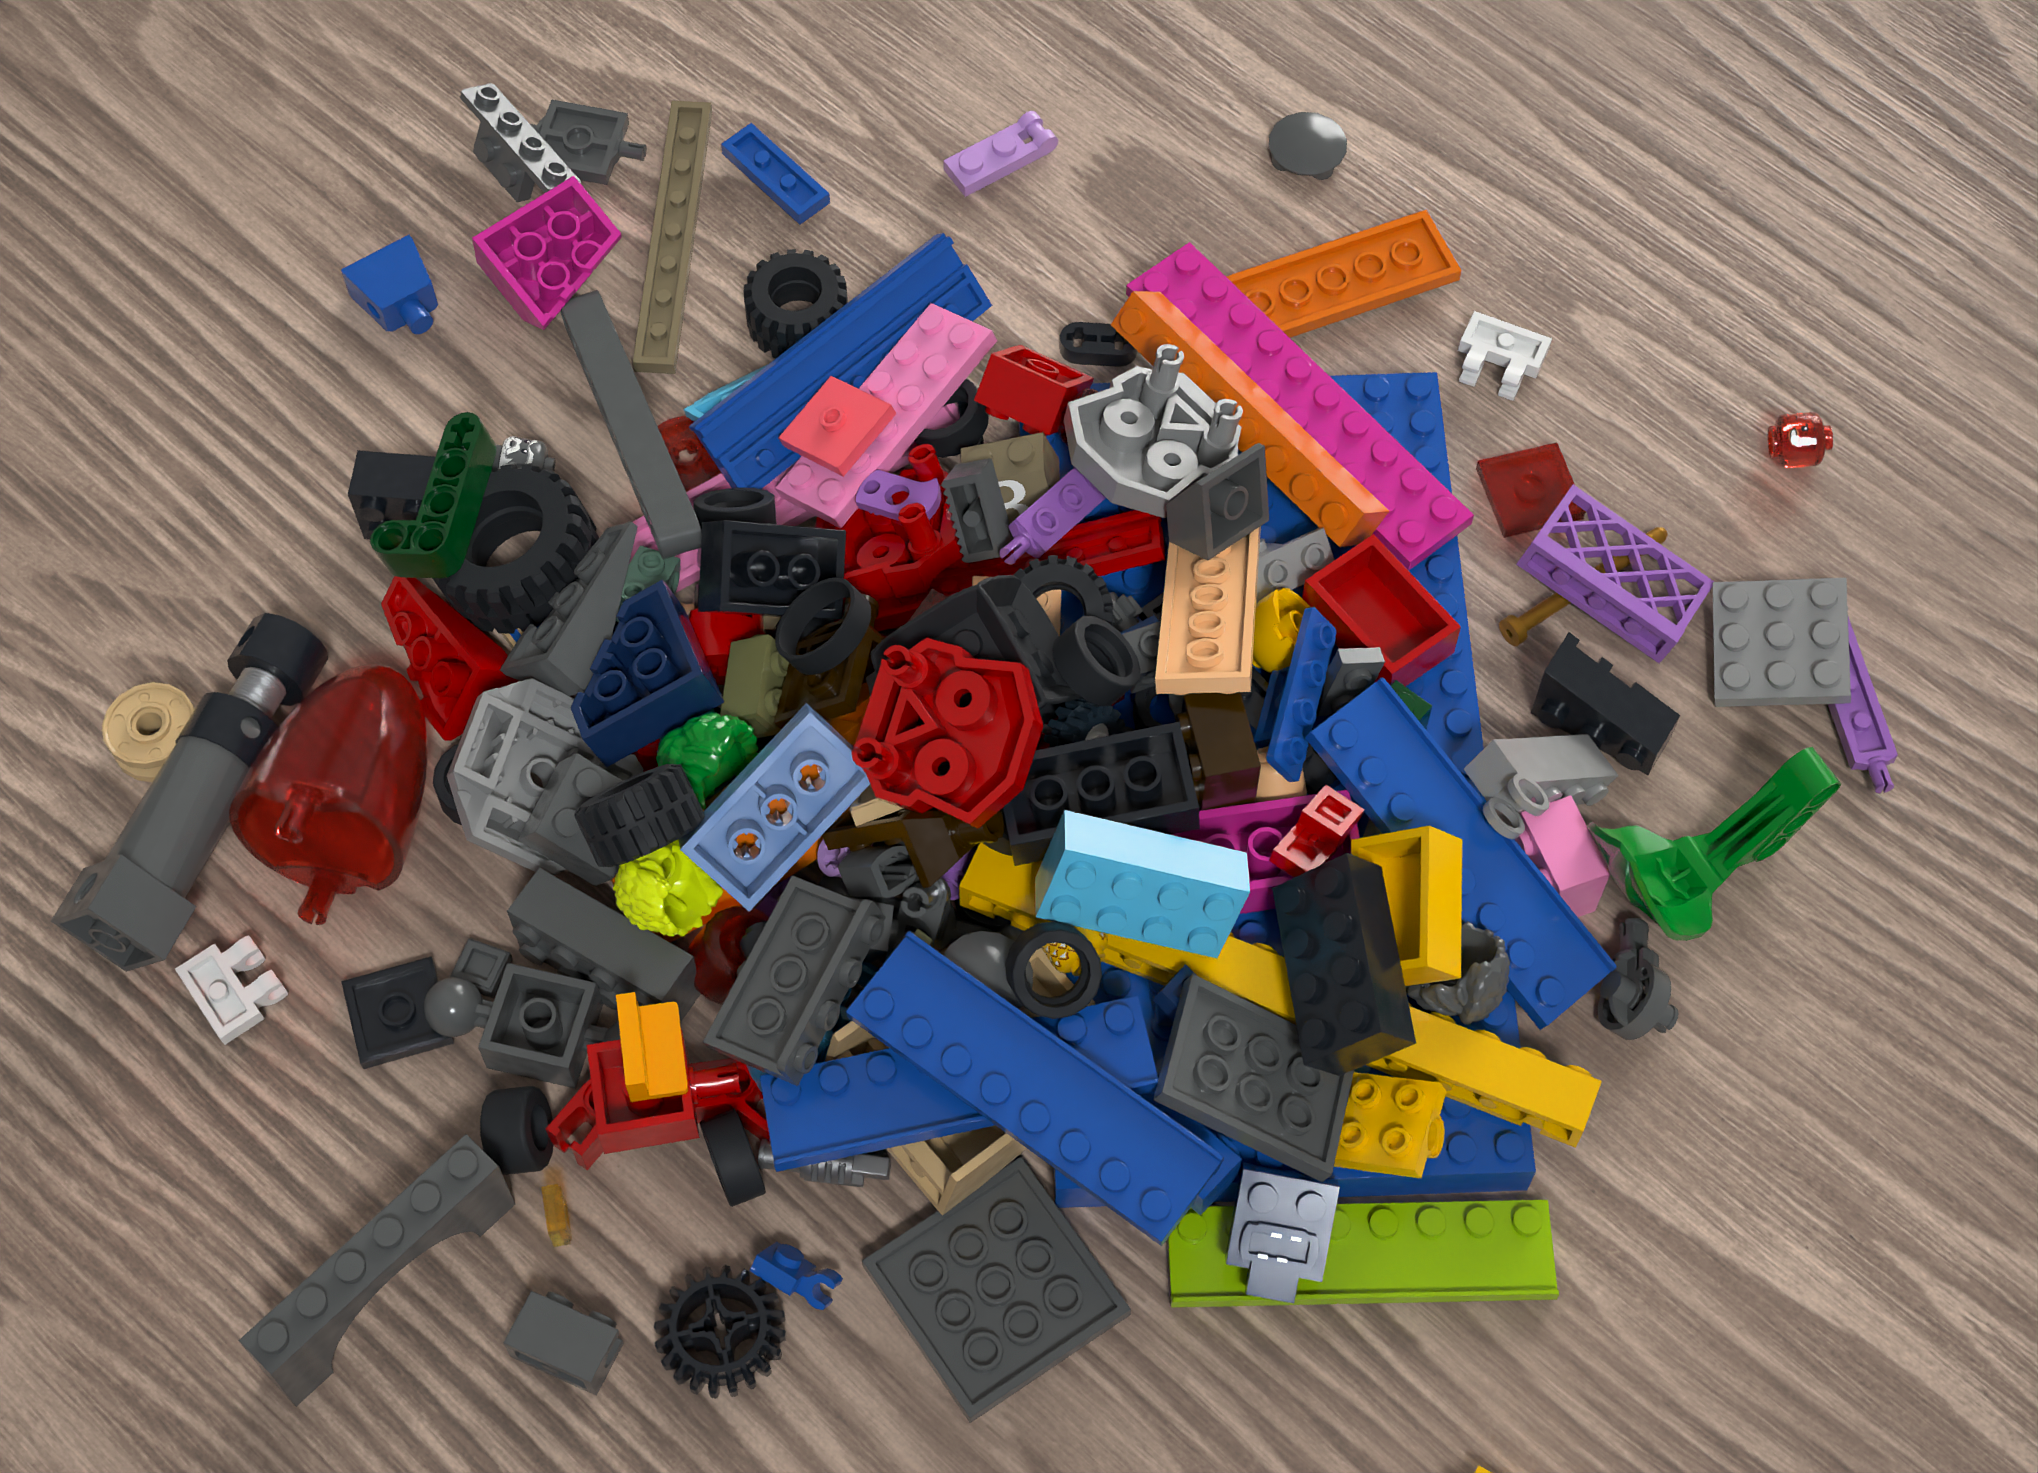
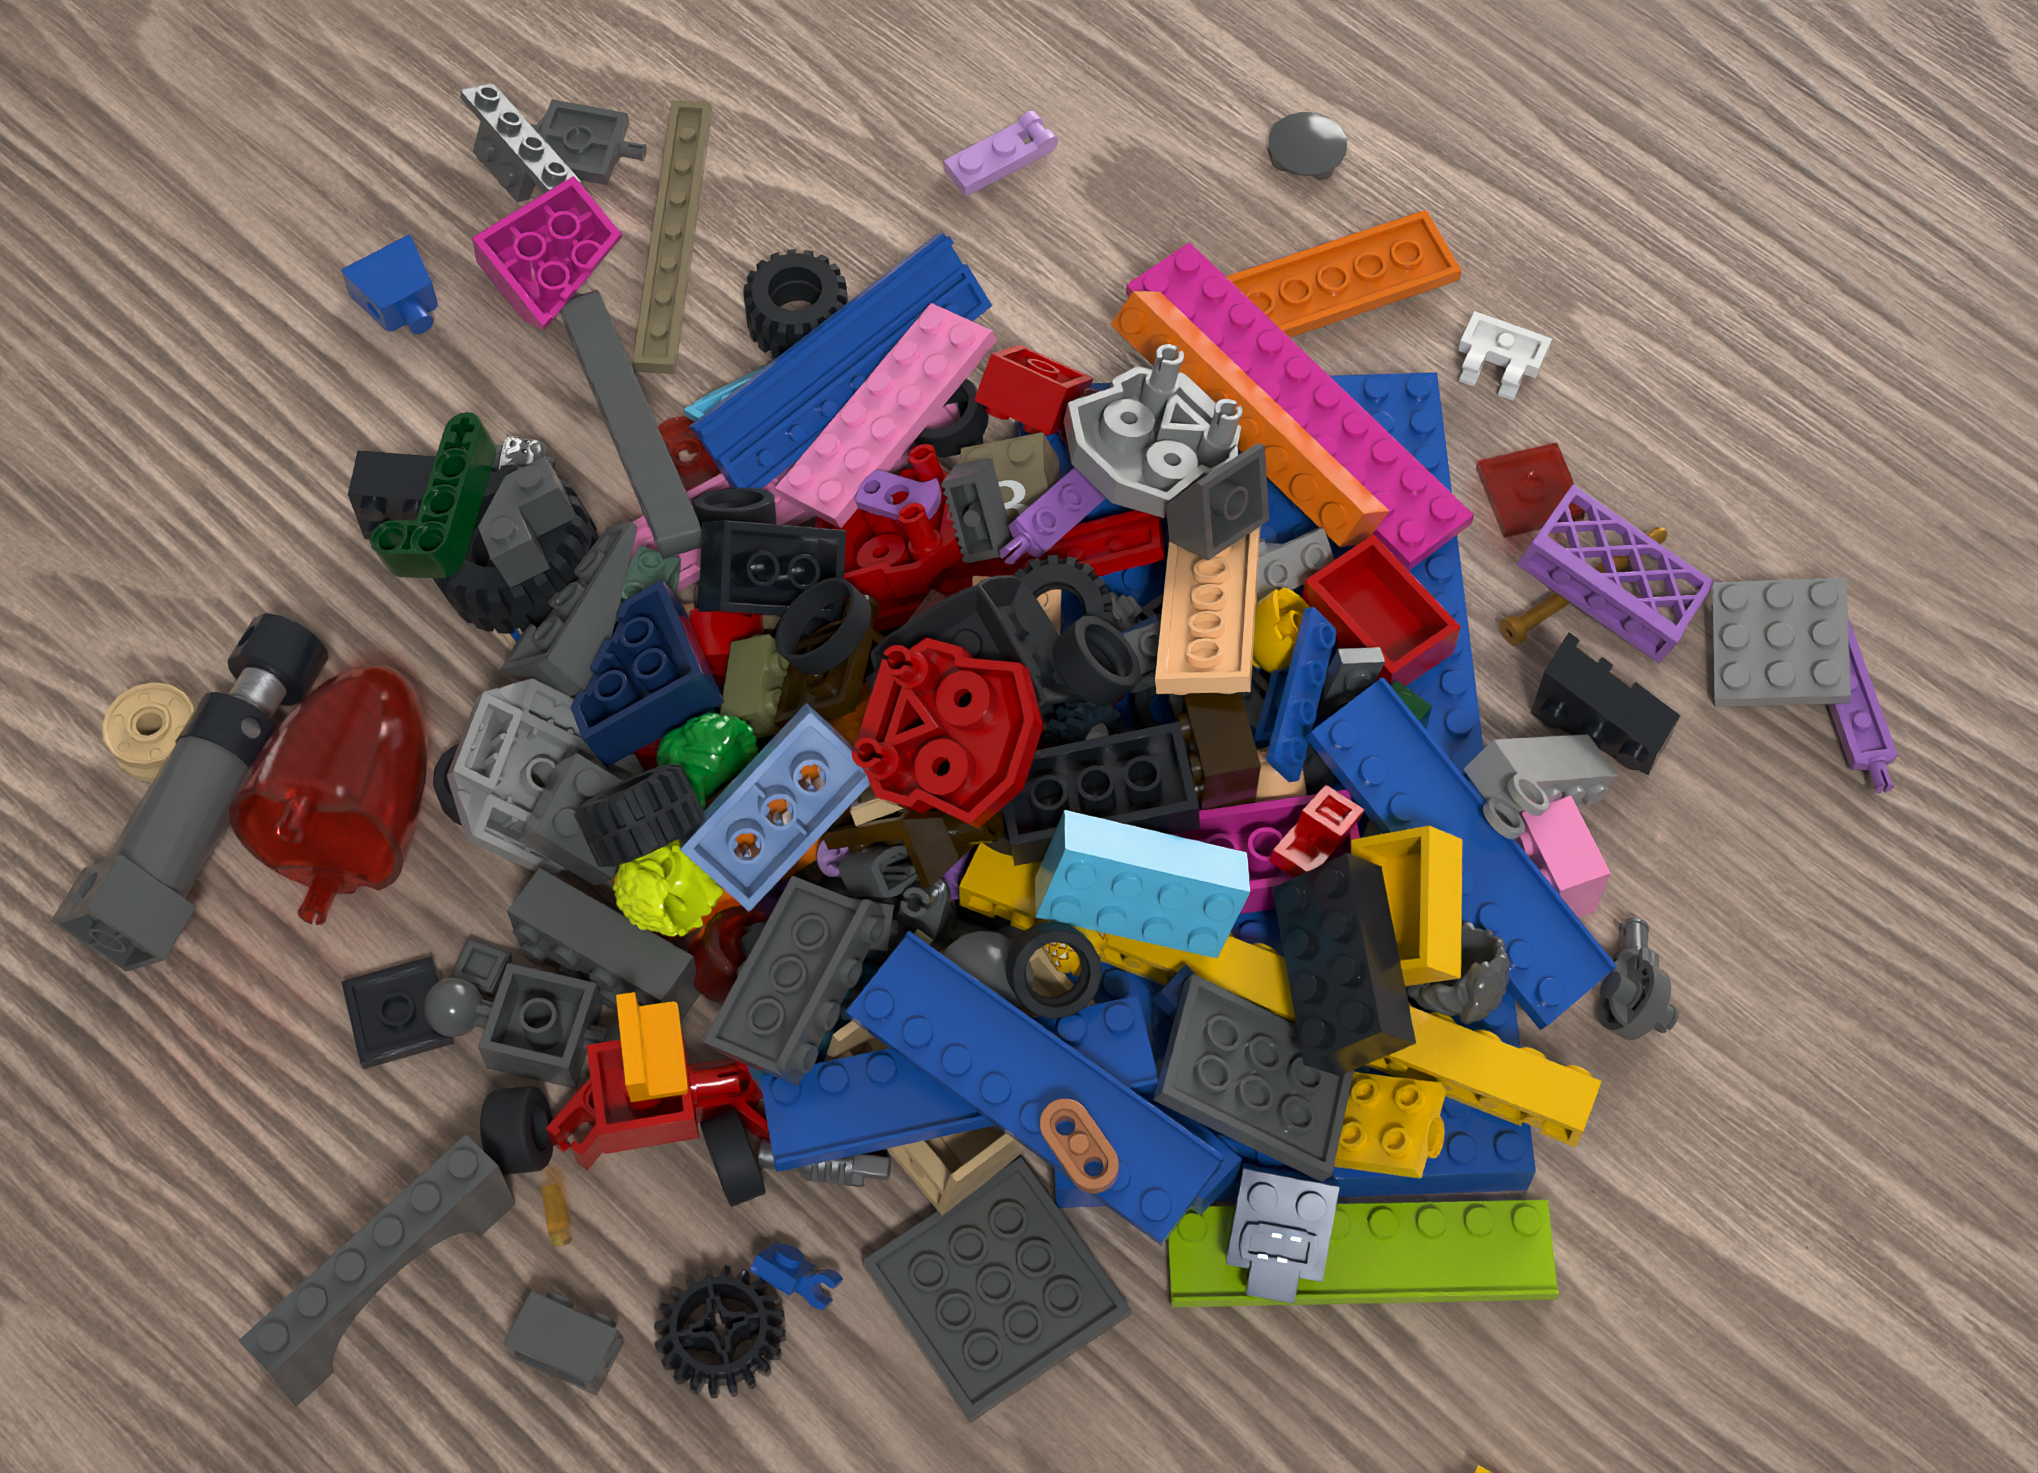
(220, 993): white plate -> none
(445, 653): red wedge -> none
(521, 510): none -> dark grey brick
(775, 173): blue plate -> none
(837, 426): coral plate -> none
(1080, 1147): none -> nougat plate
(1097, 345): black beam -> none
(1678, 877): green piece -> none
(1799, 440): clear red head -> none

